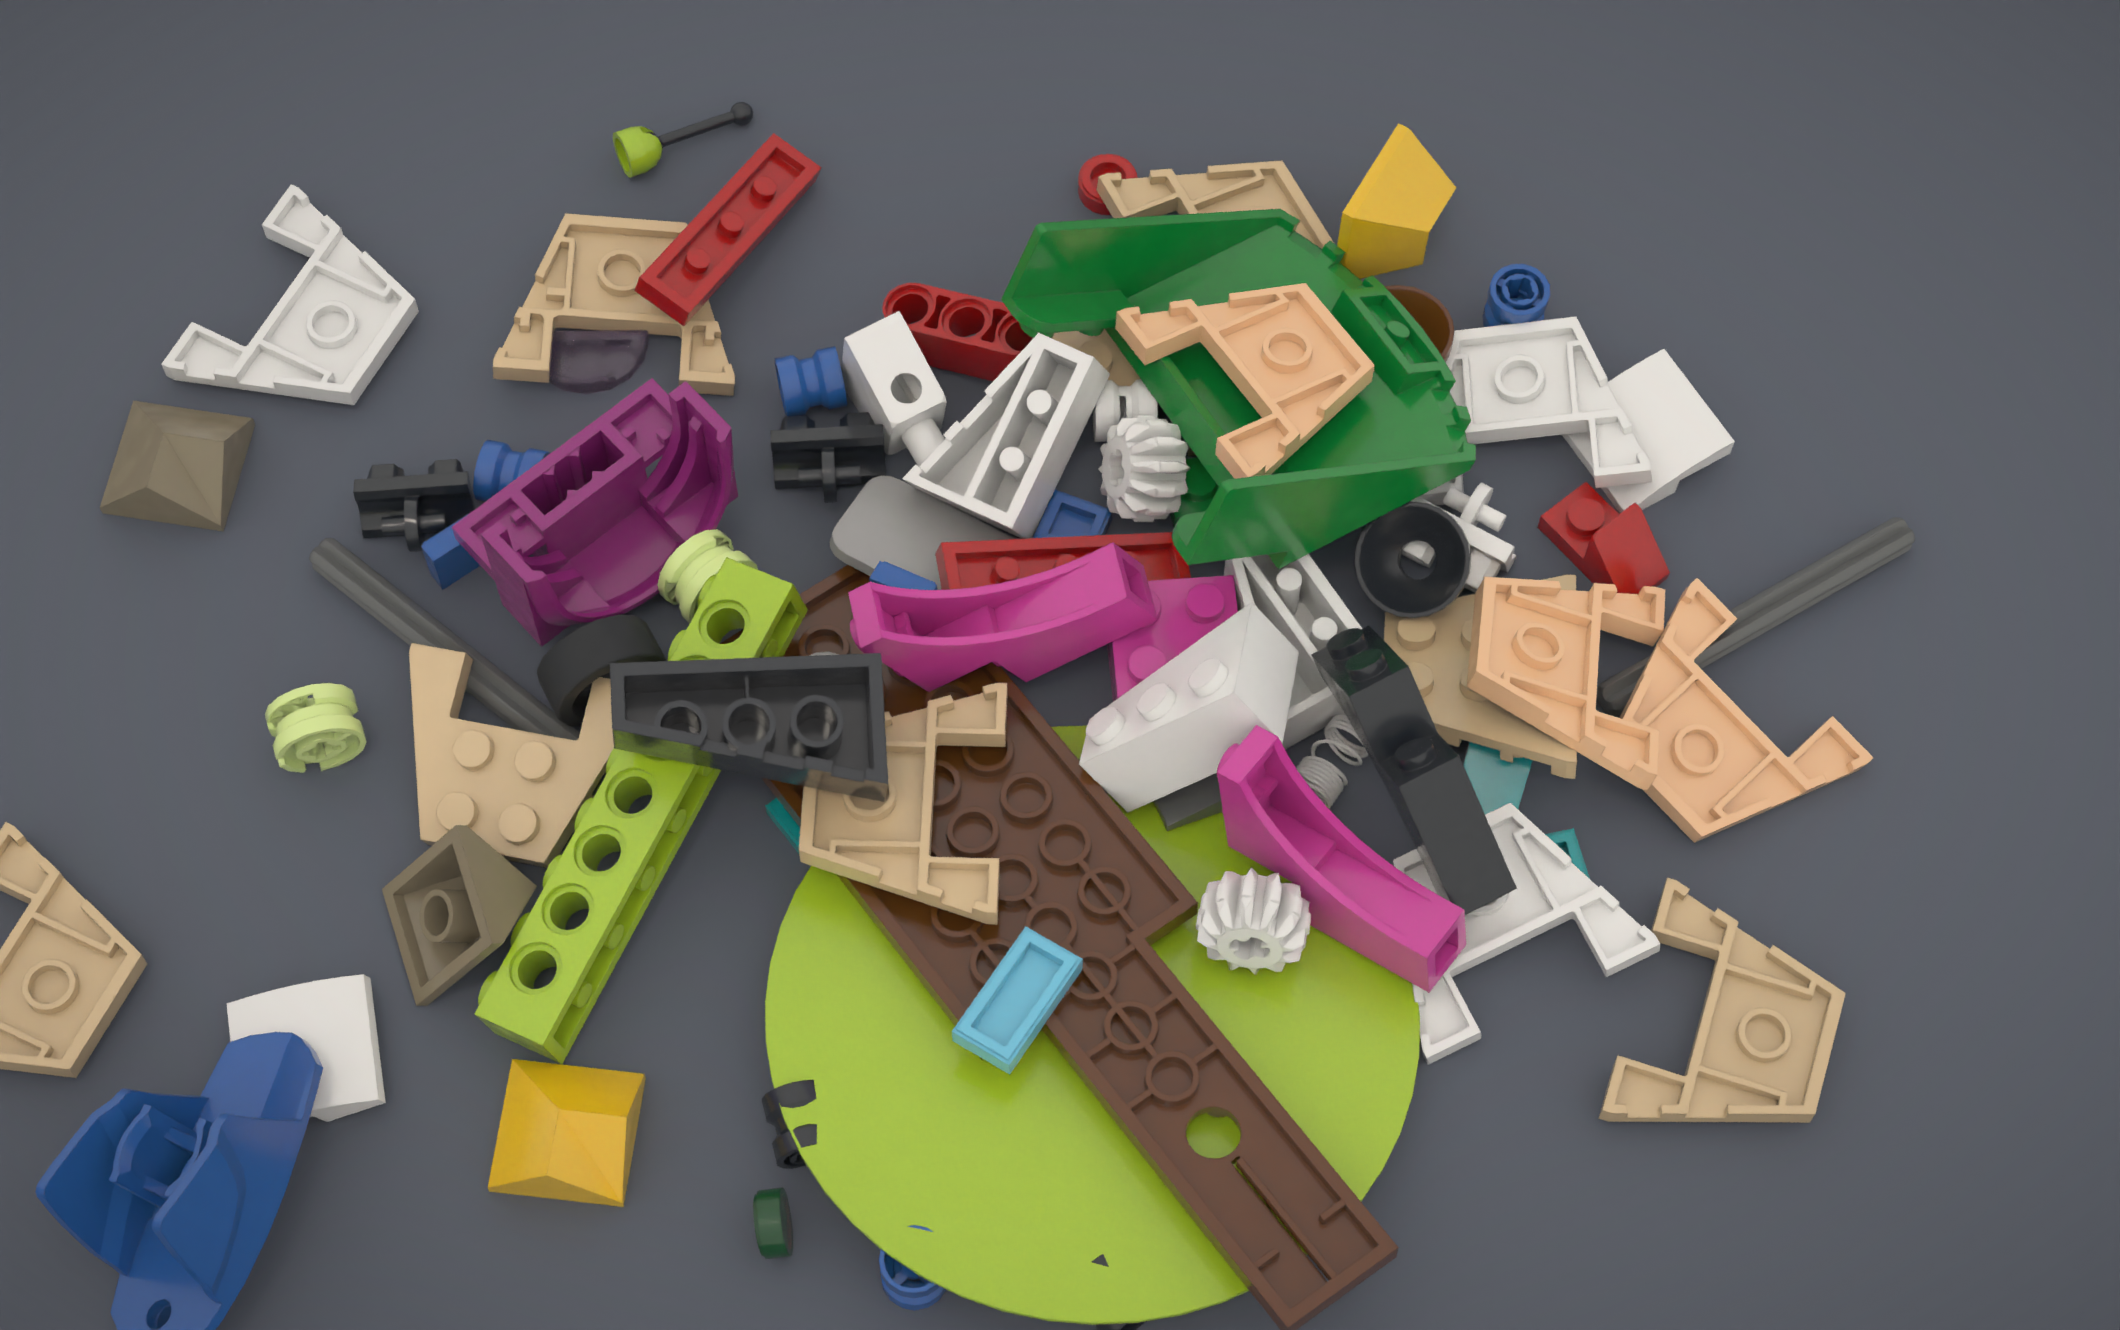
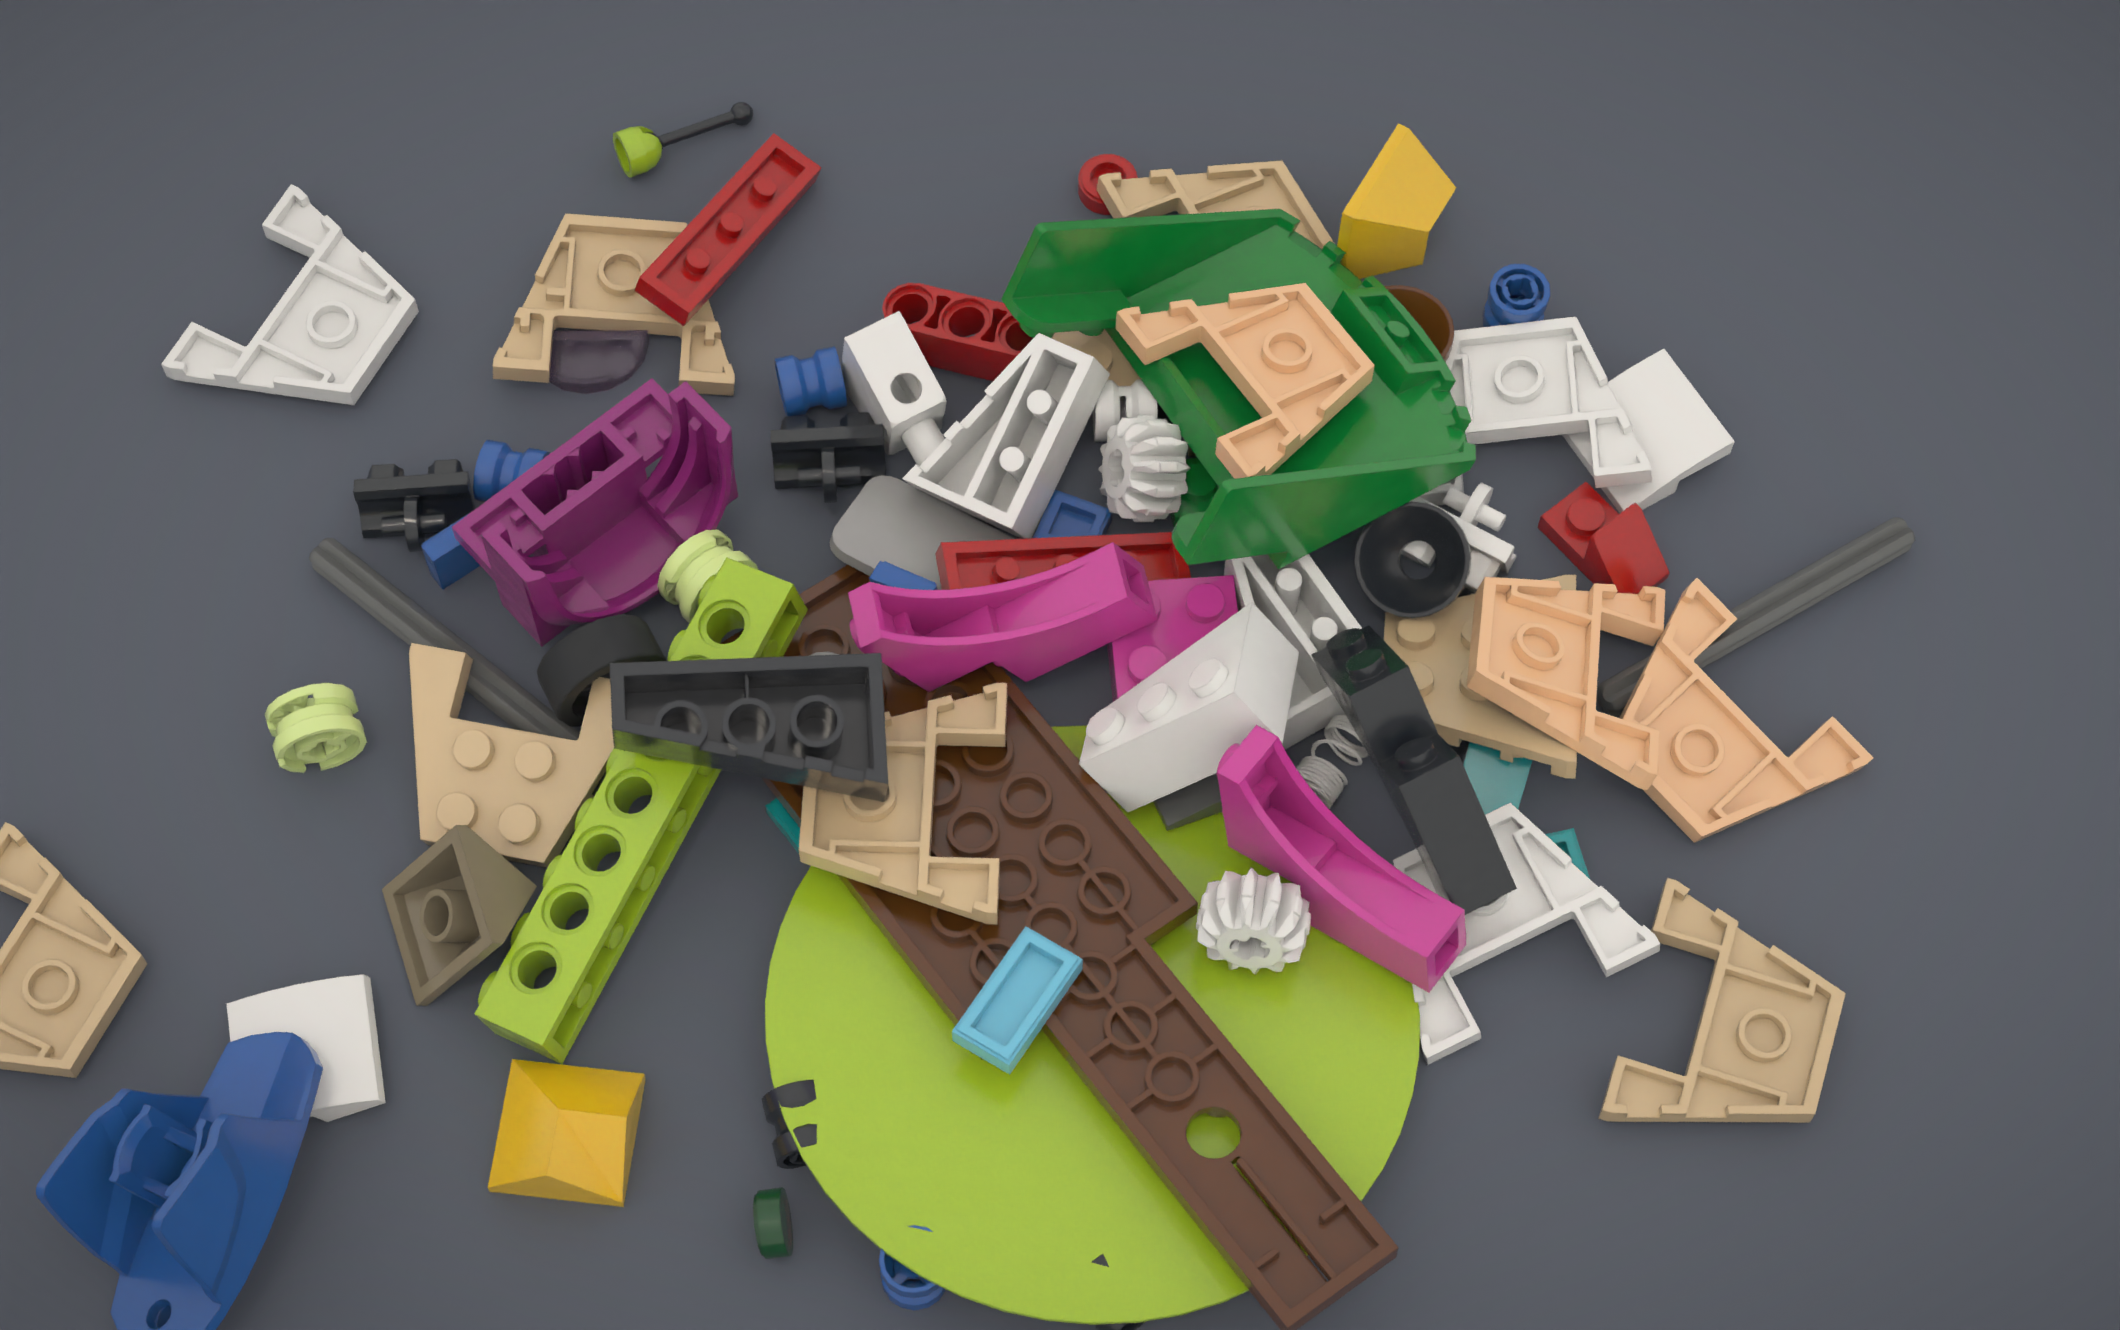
(177, 465): dark tan slope -> none

